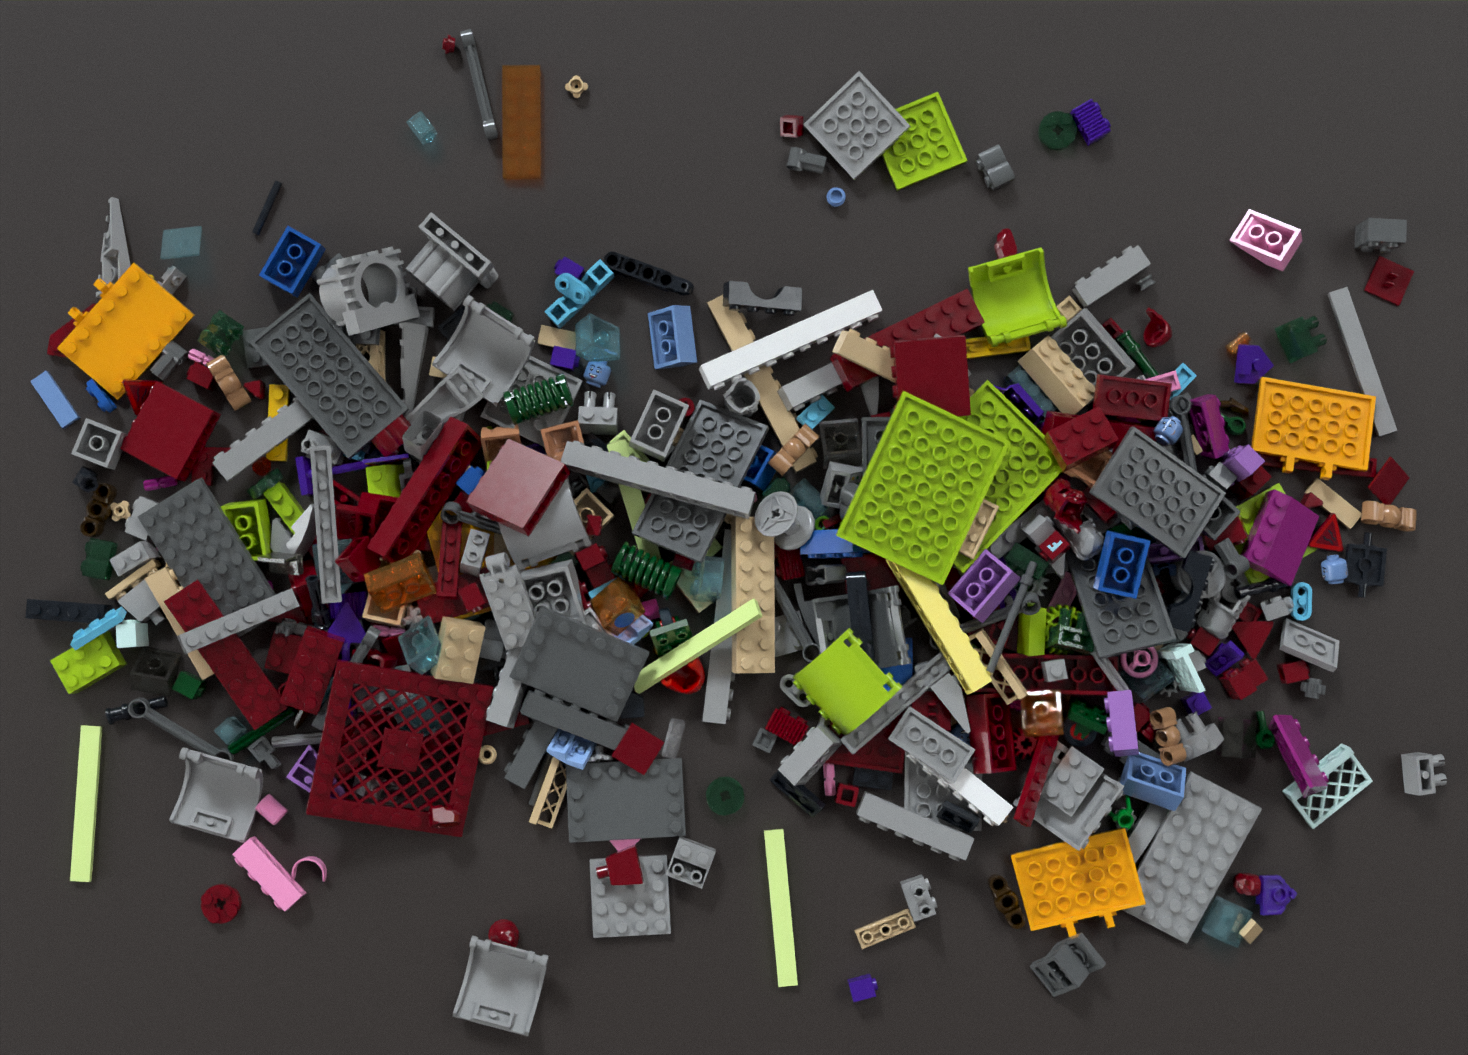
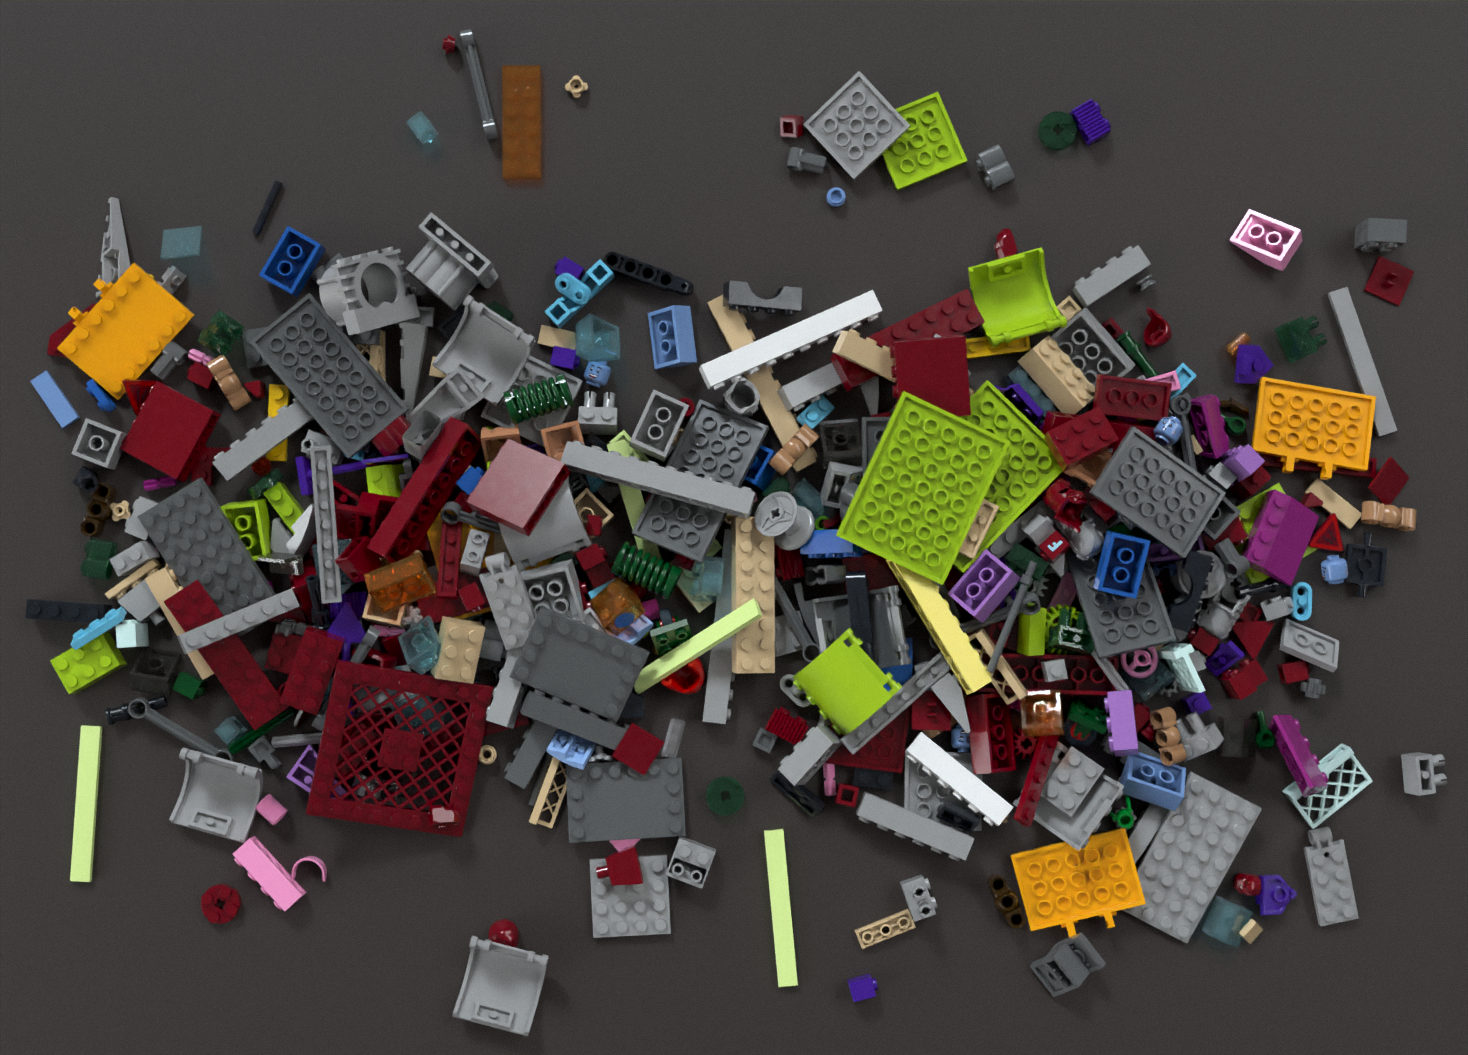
(931, 744): light grey plate -> none
(1330, 878): none -> light grey hinge

